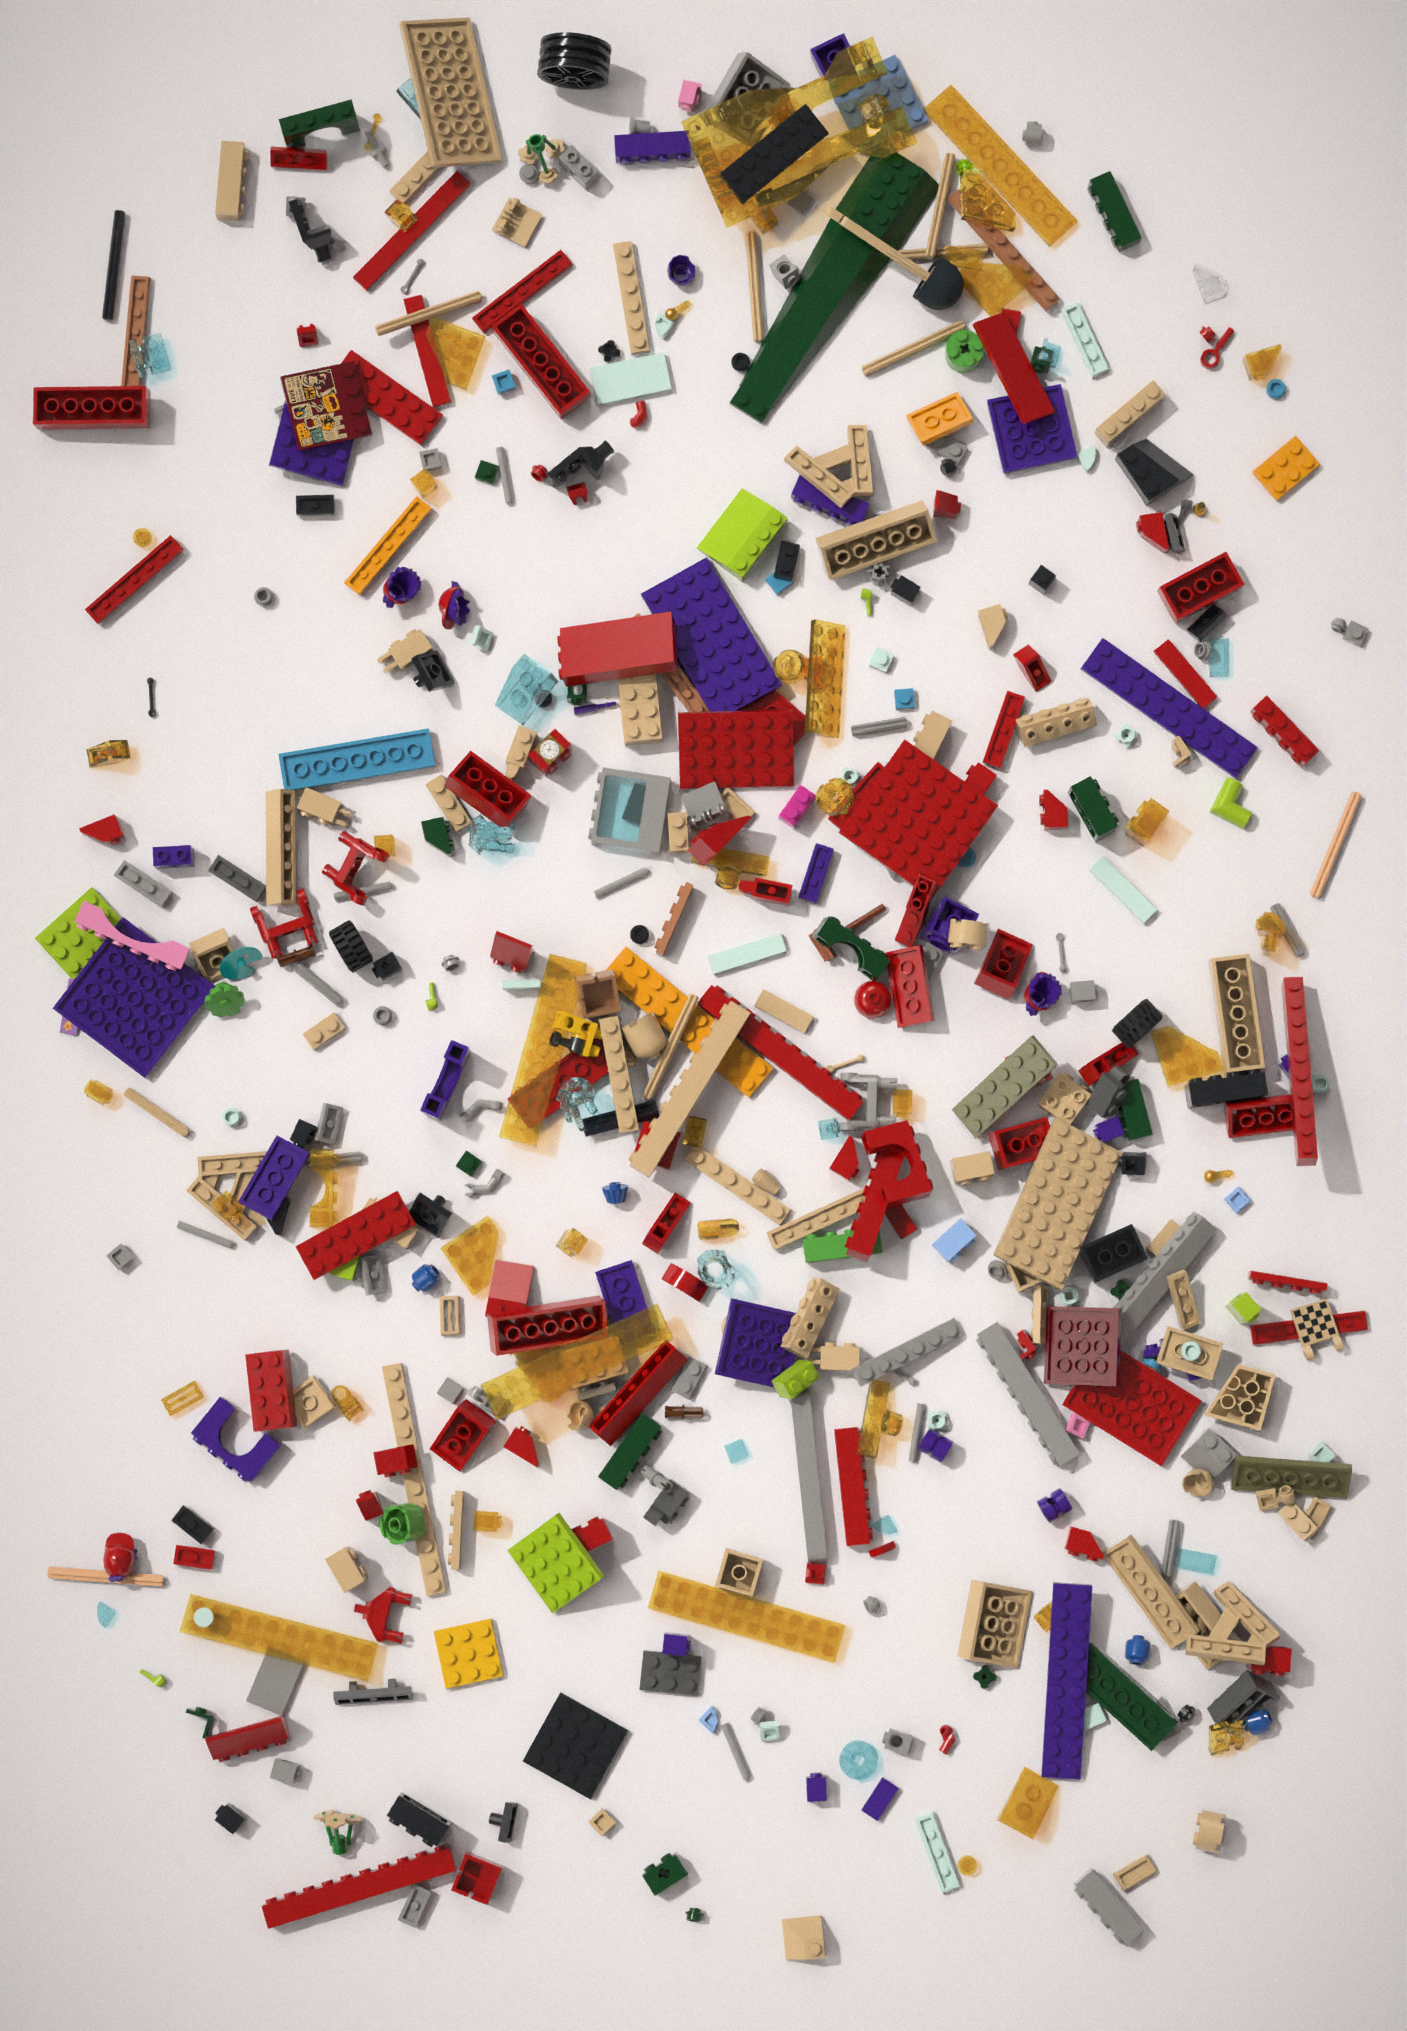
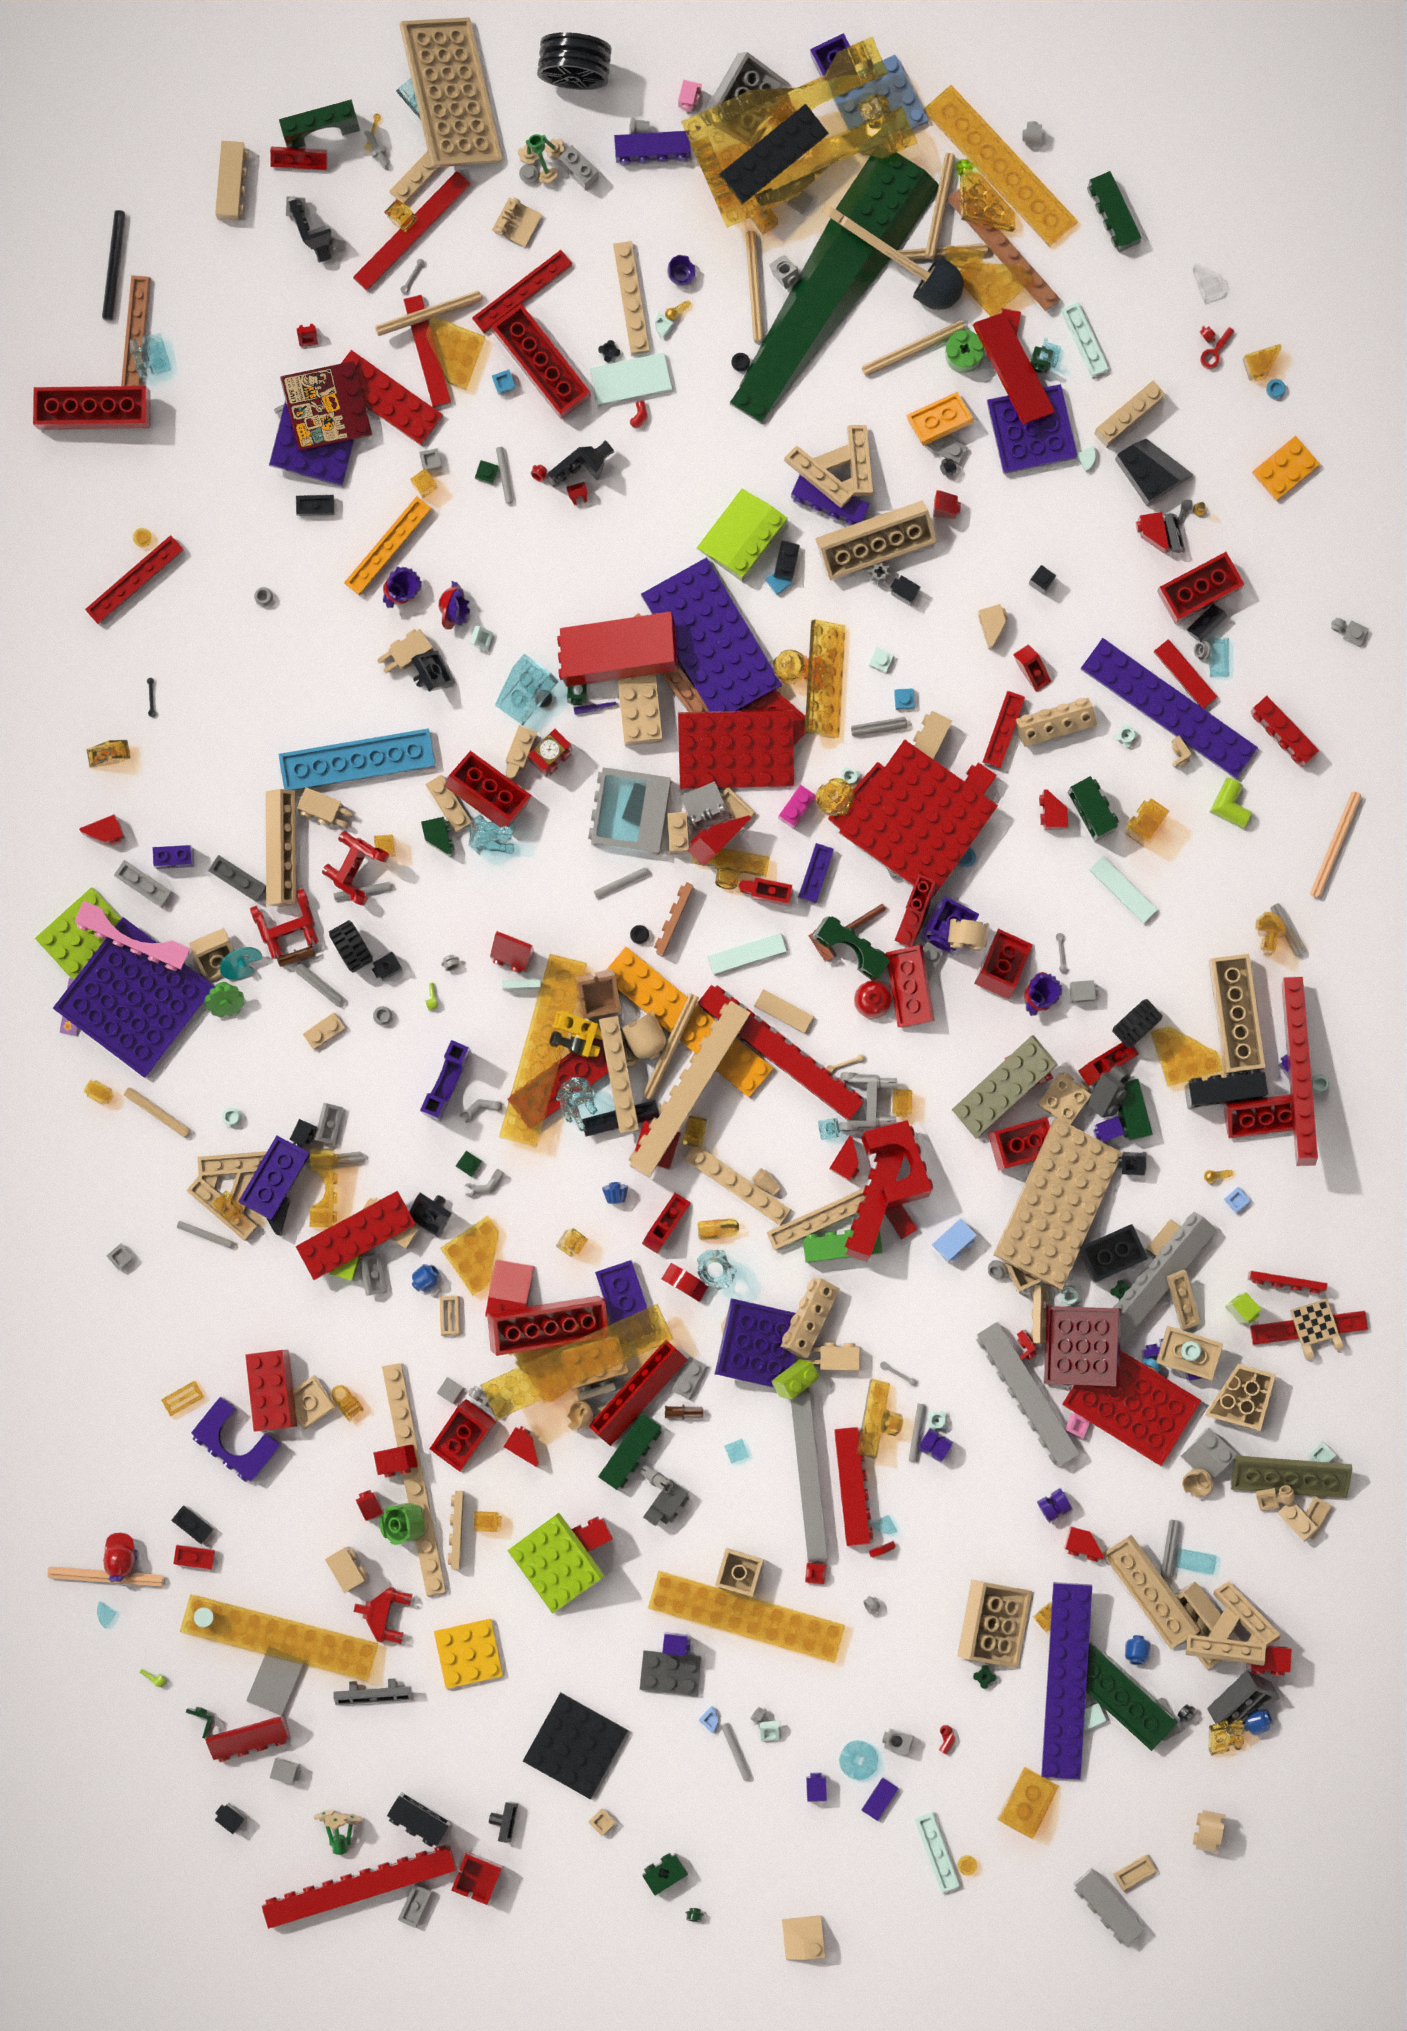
(866, 594): lime hand -> none
(907, 1352): light grey plate -> none
(972, 1167): tan brick -> none

